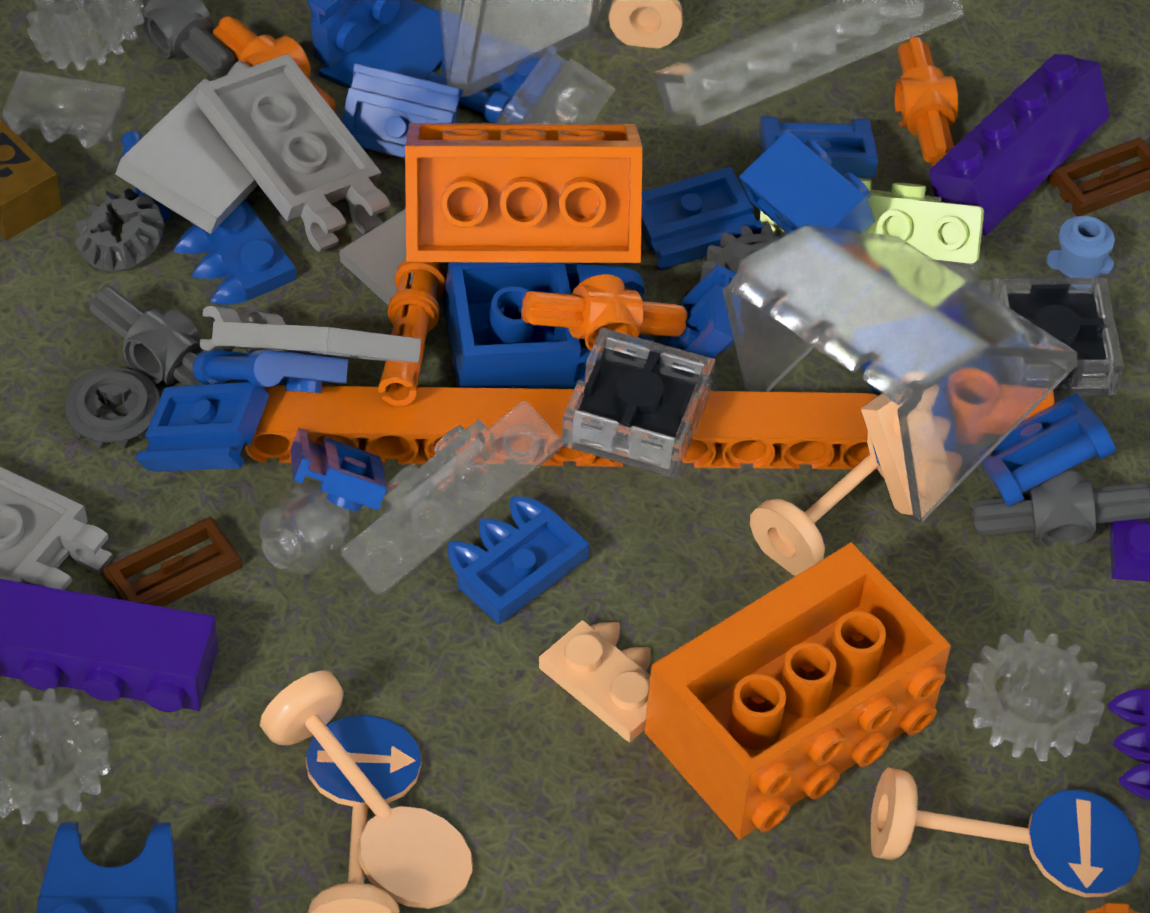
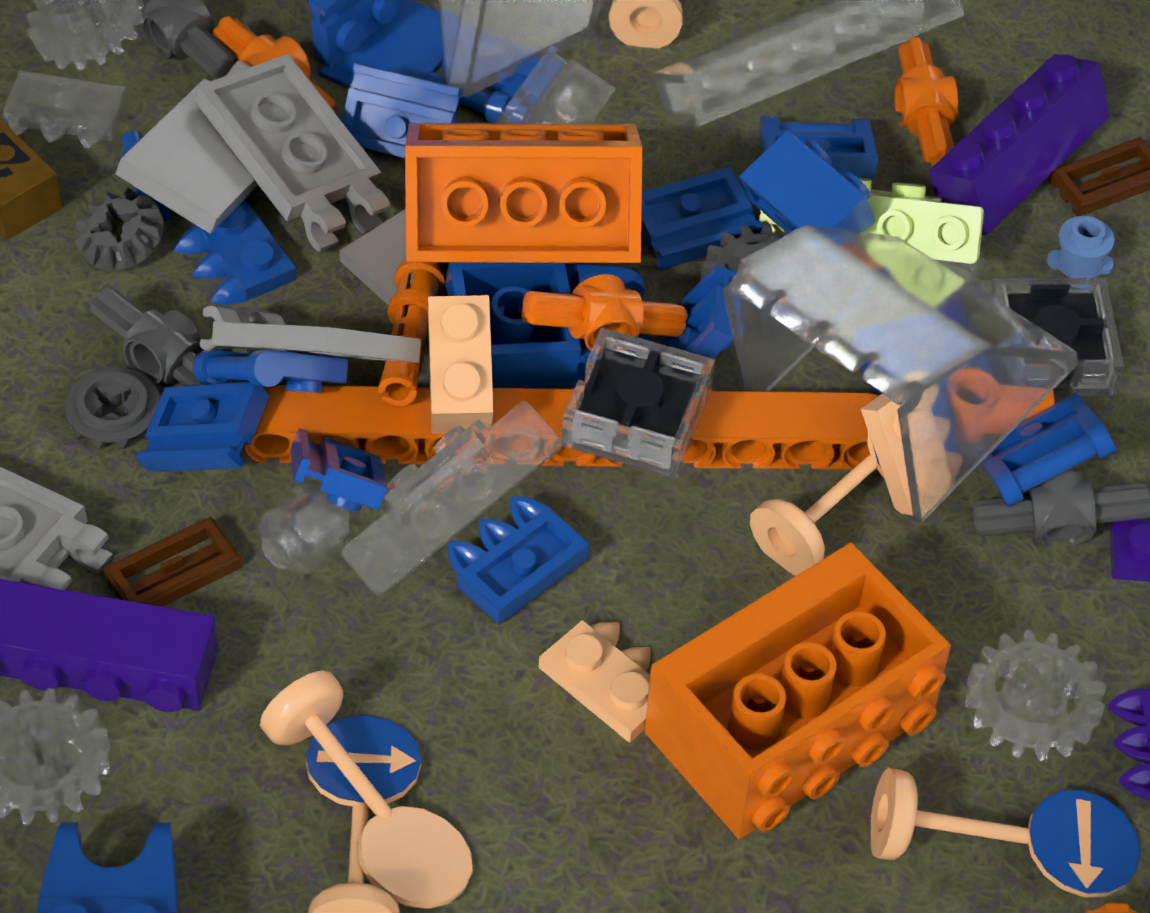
(459, 362): none -> light nougat brick

